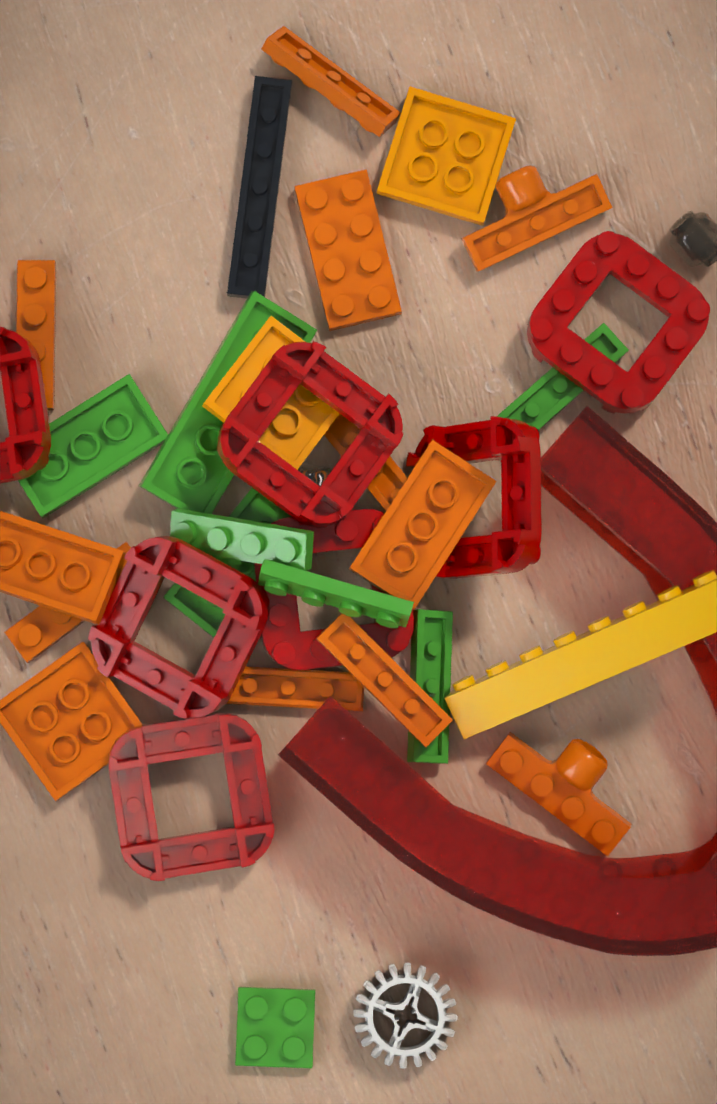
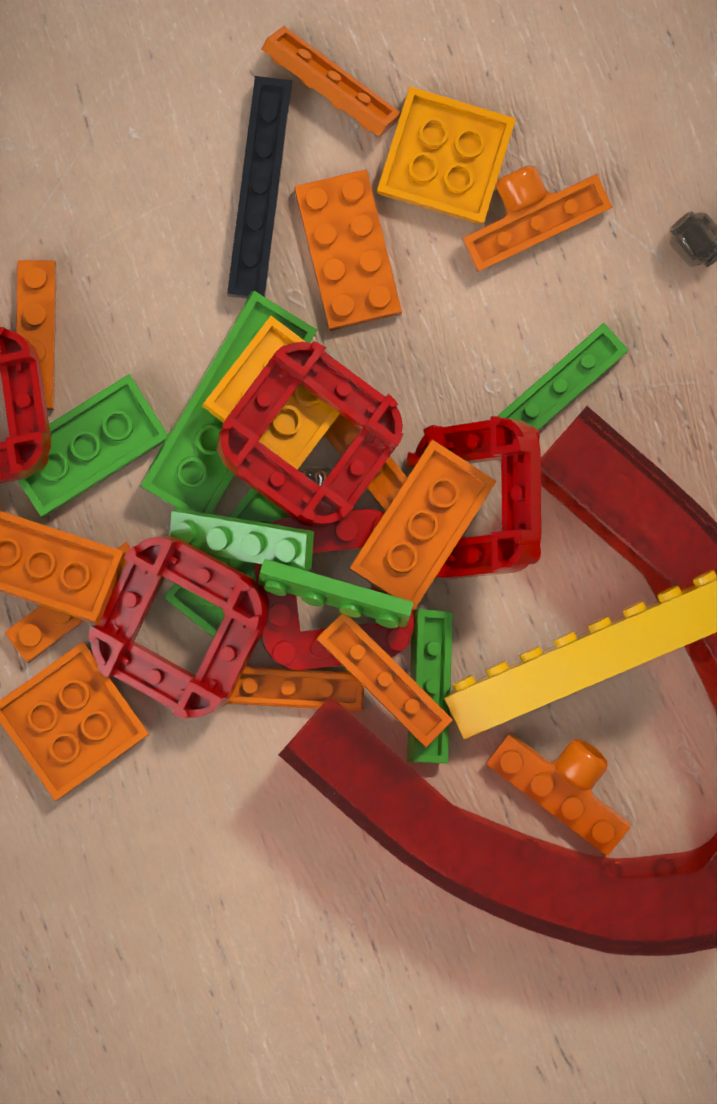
(201, 850): red plate -> none
(275, 1027): bright green plate -> none
(393, 1046): white gear -> none
(587, 366): red plate -> none

